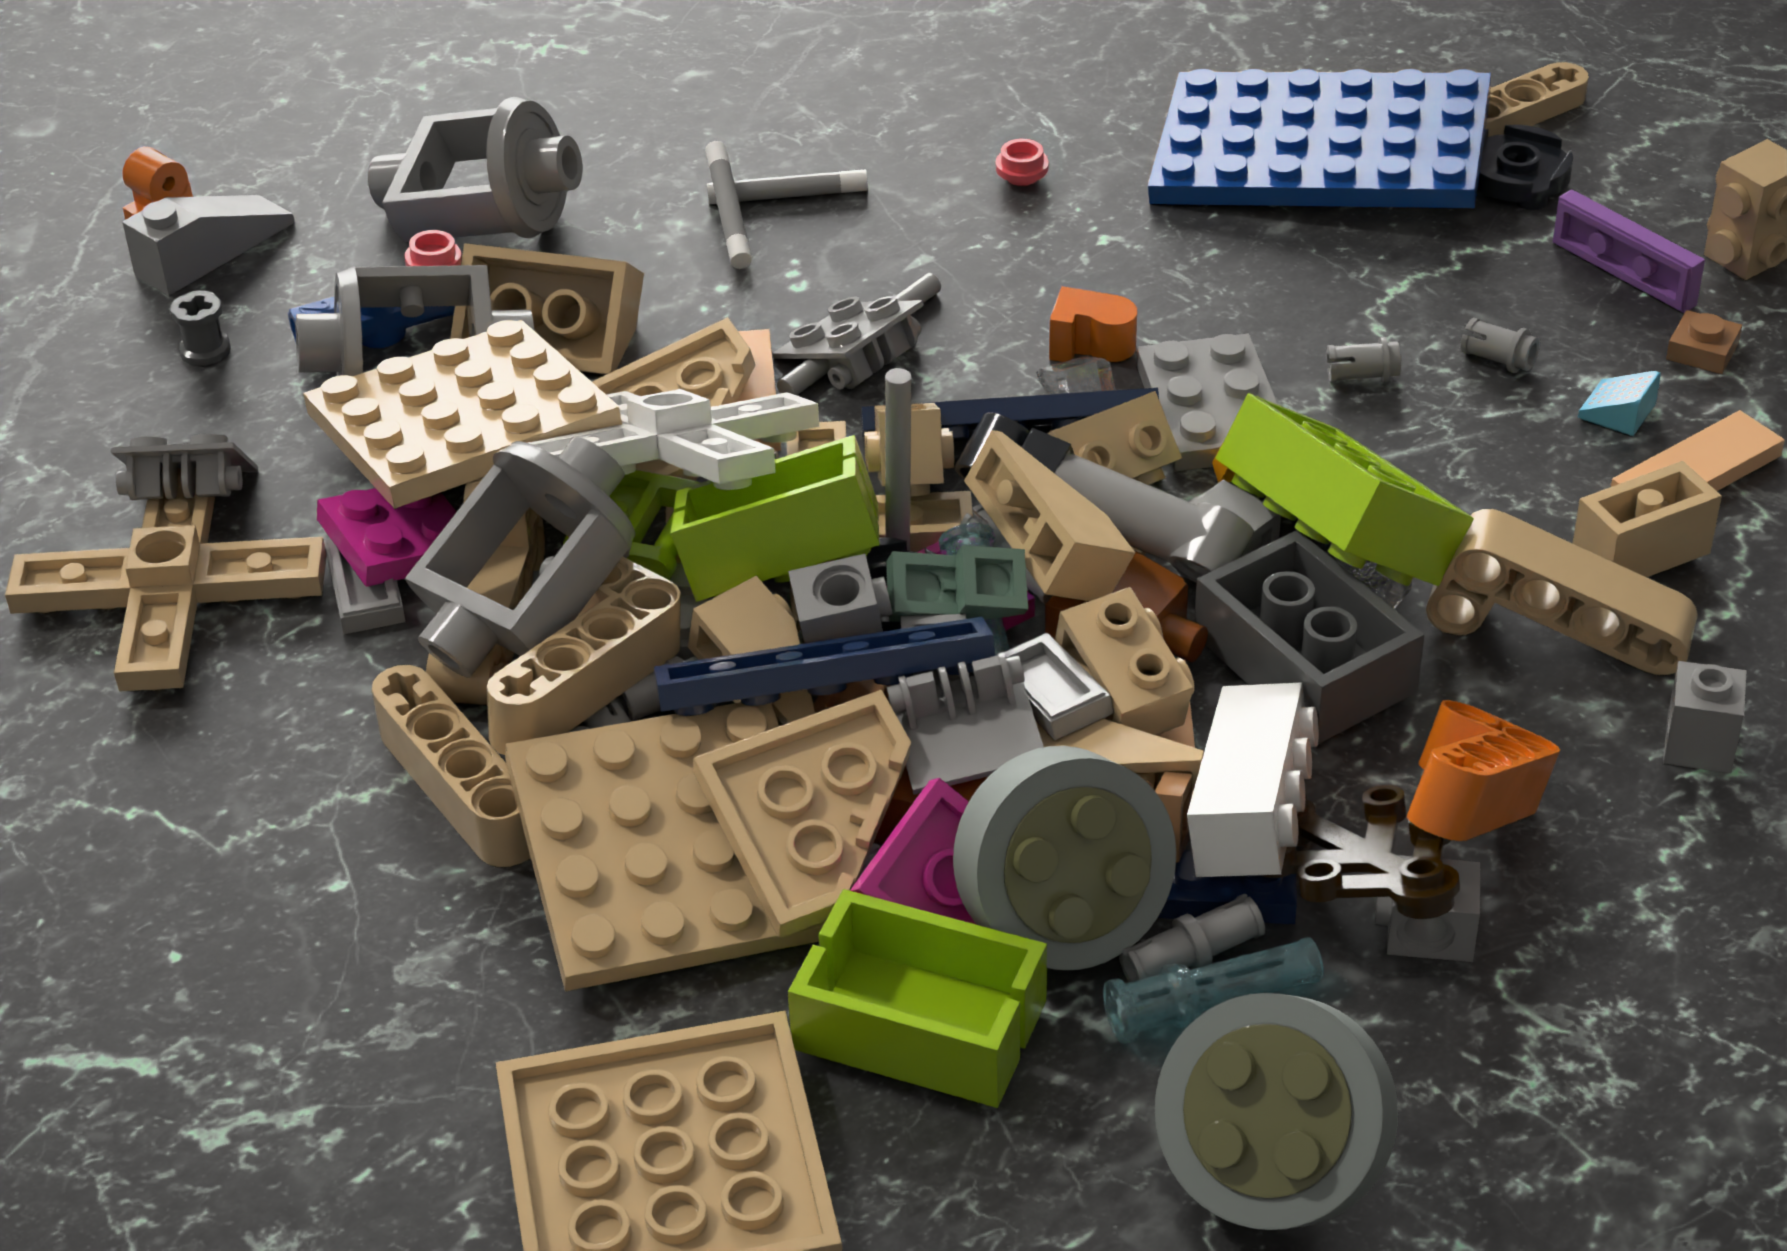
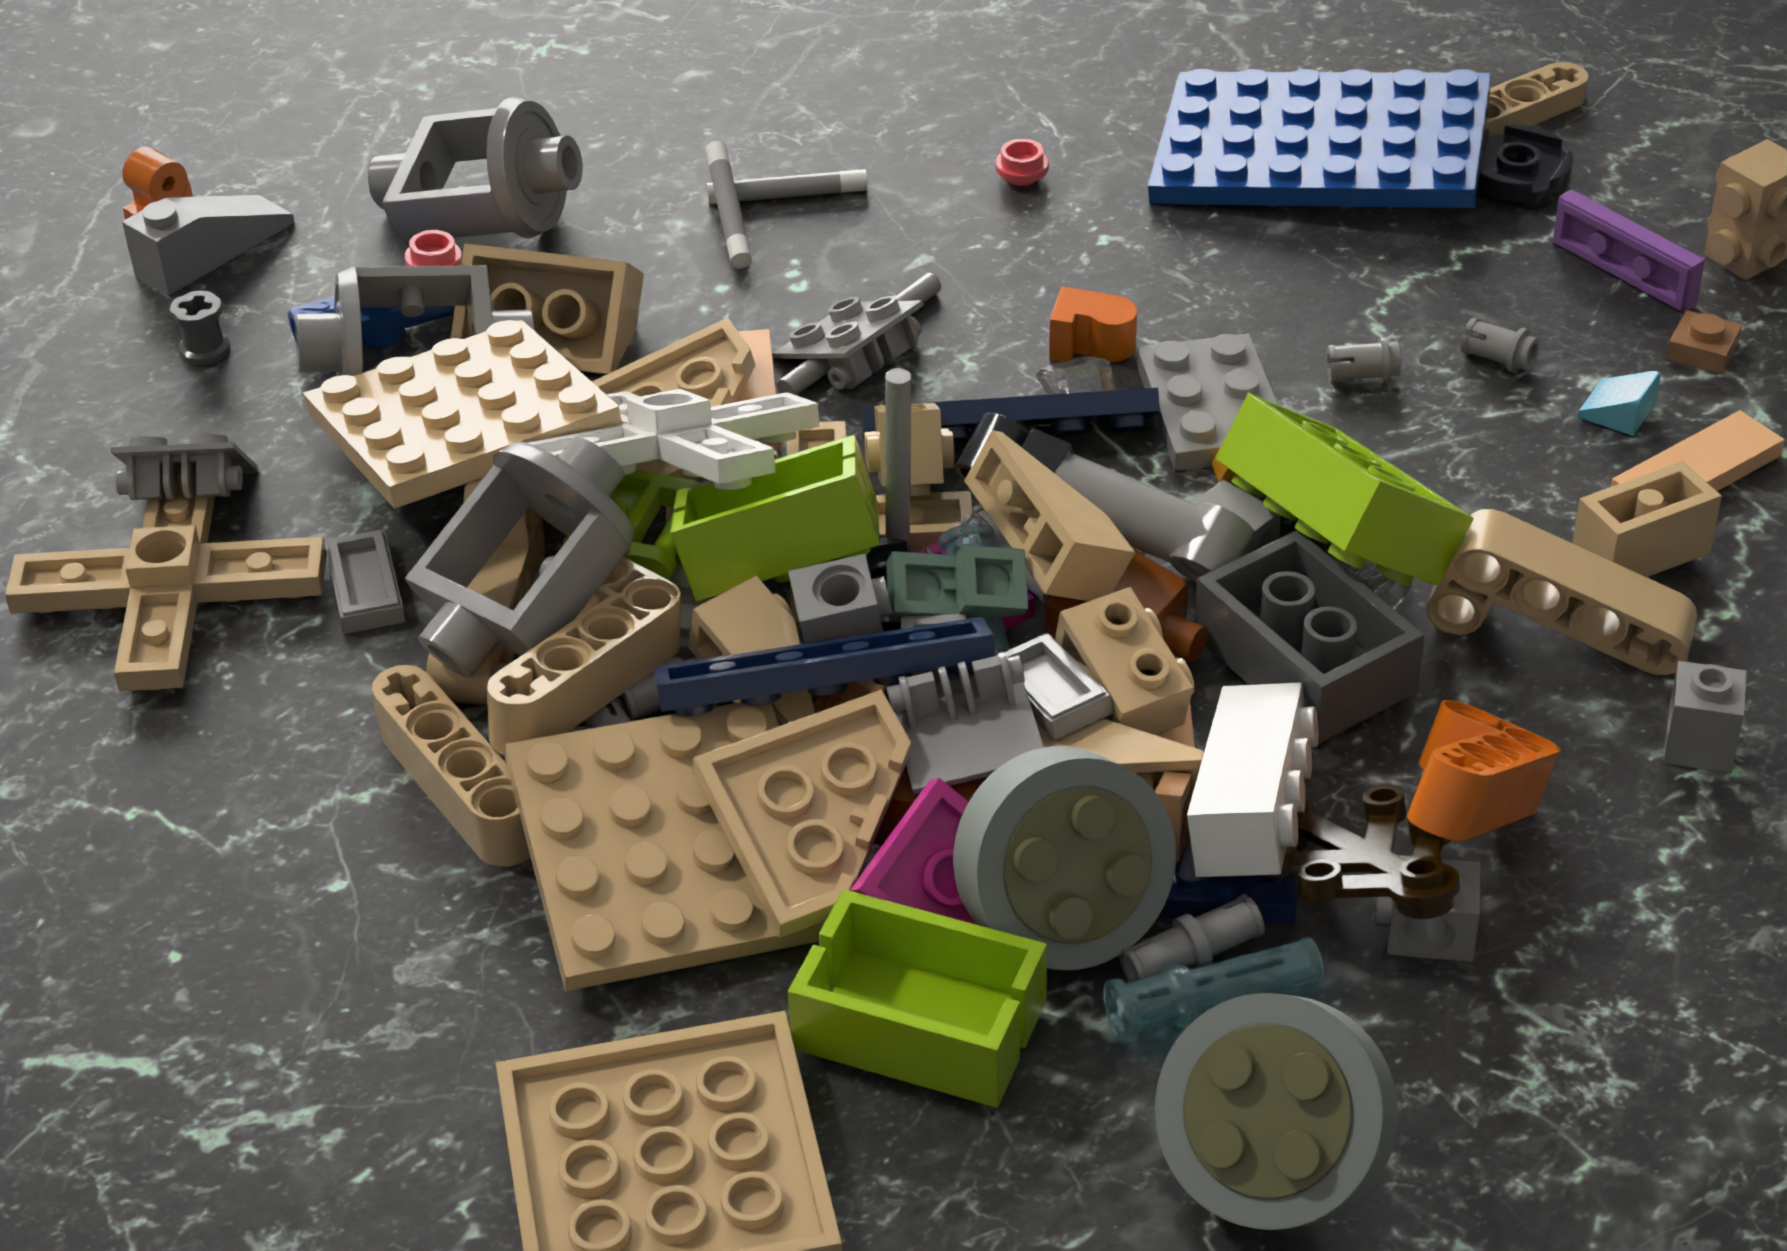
(380, 539): dark pink plate -> none
(1126, 439): tan brick -> none

